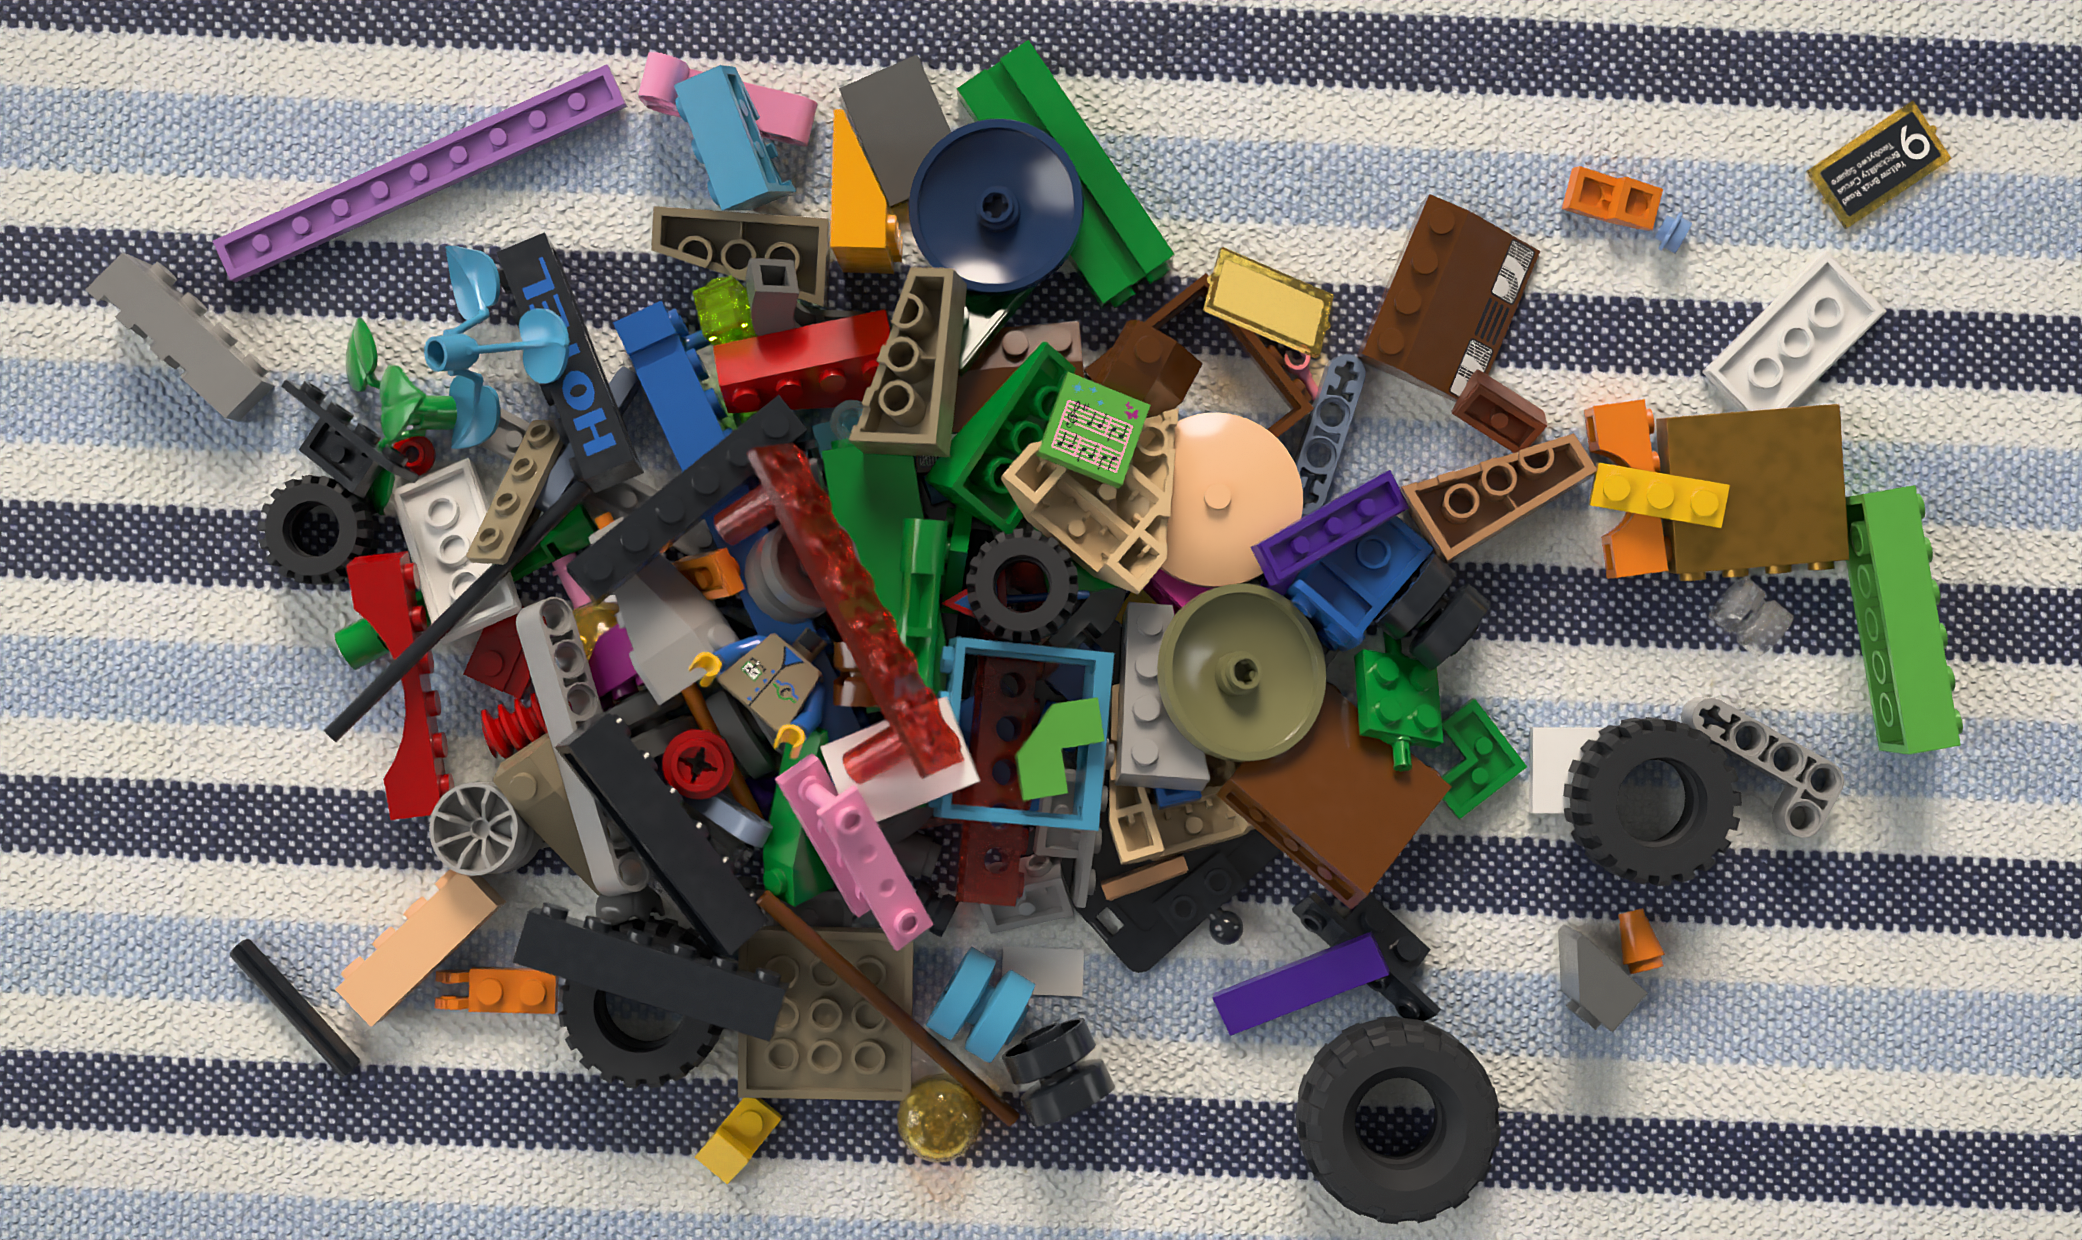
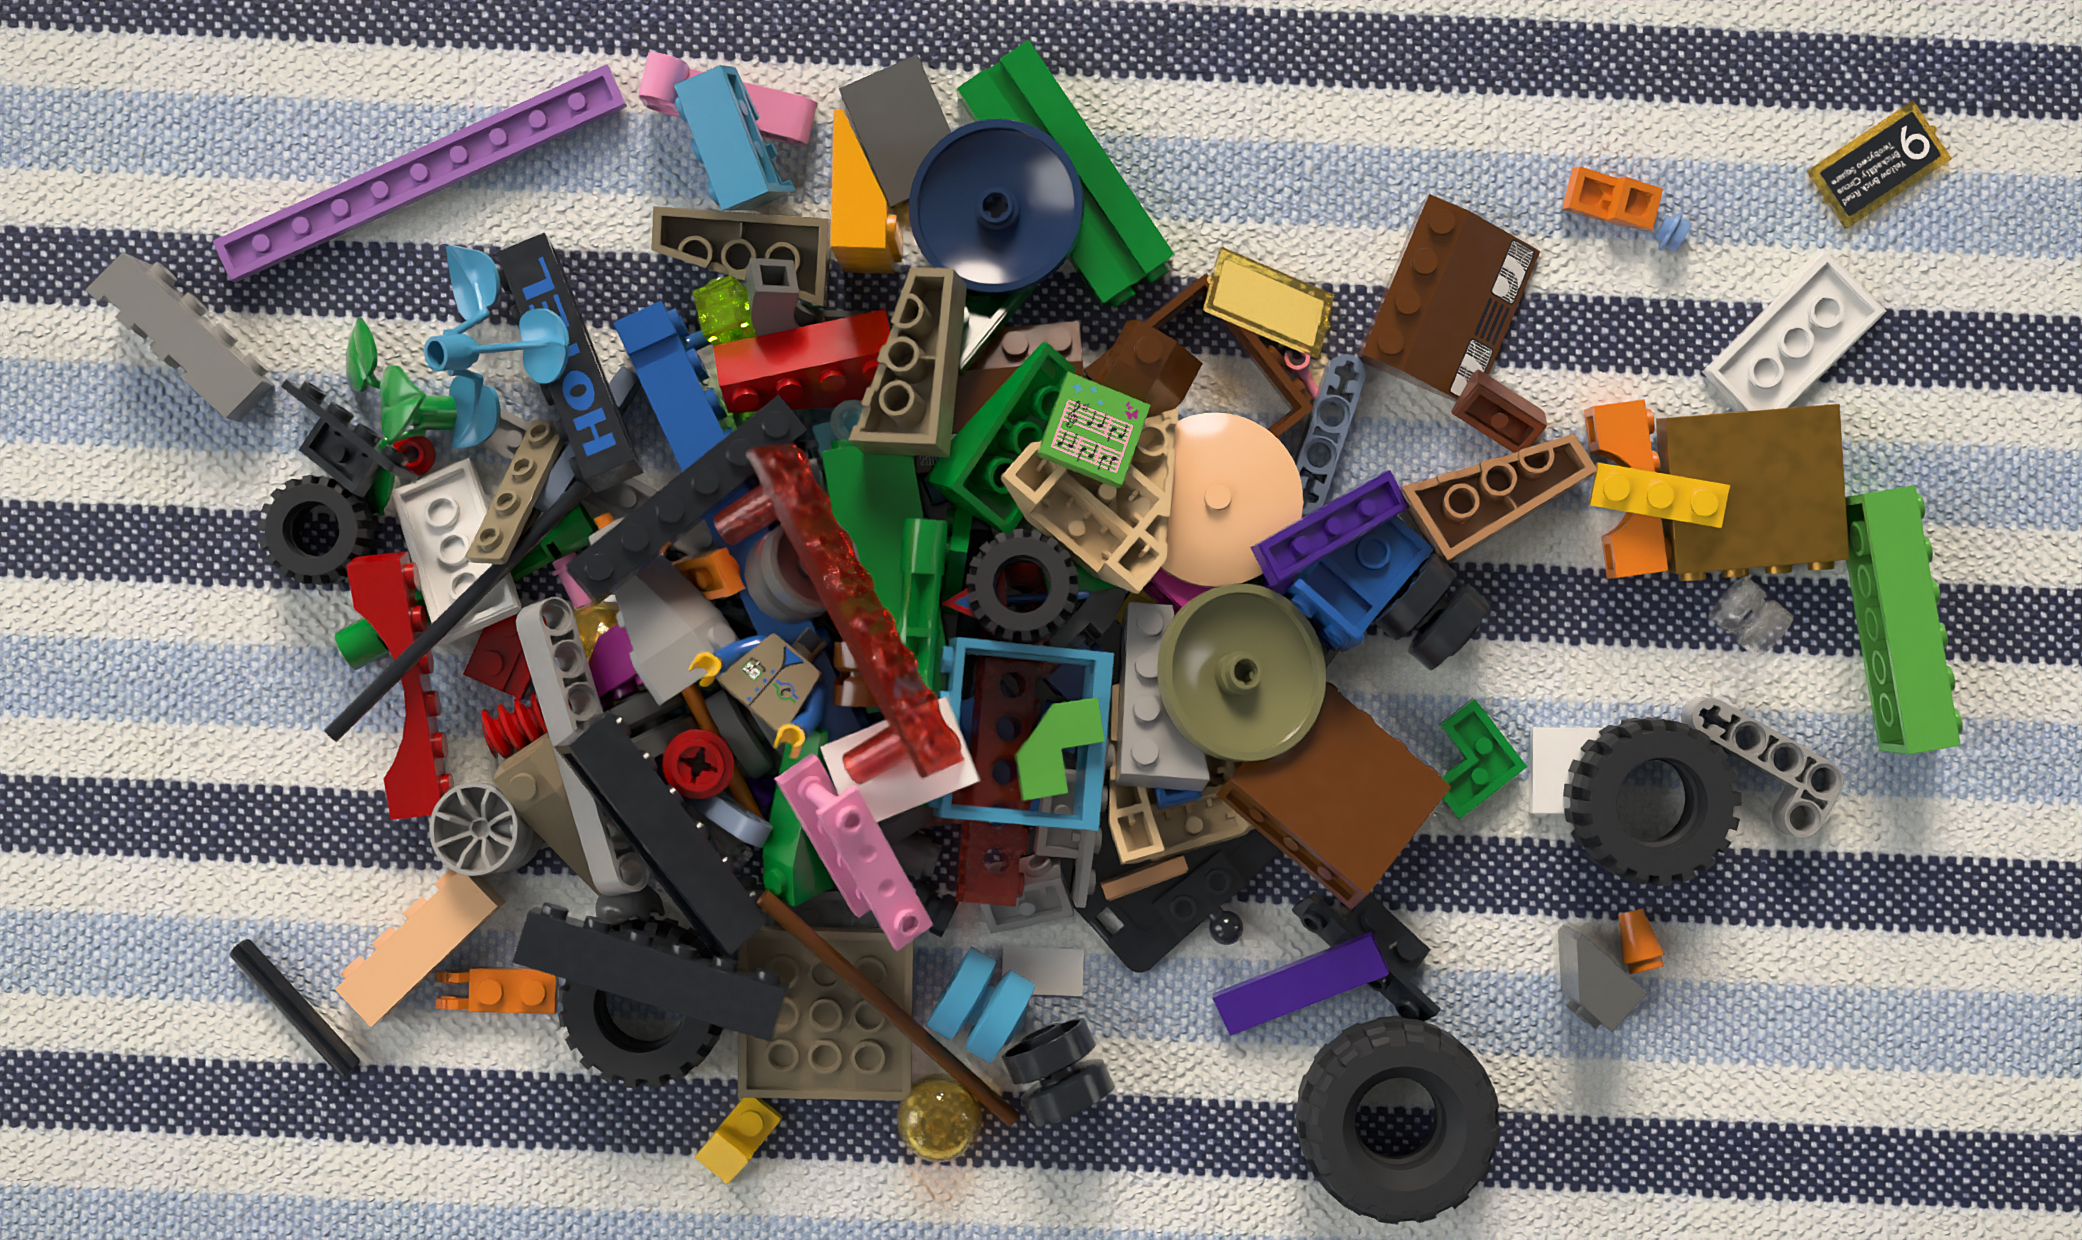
(1398, 701): green plate -> none

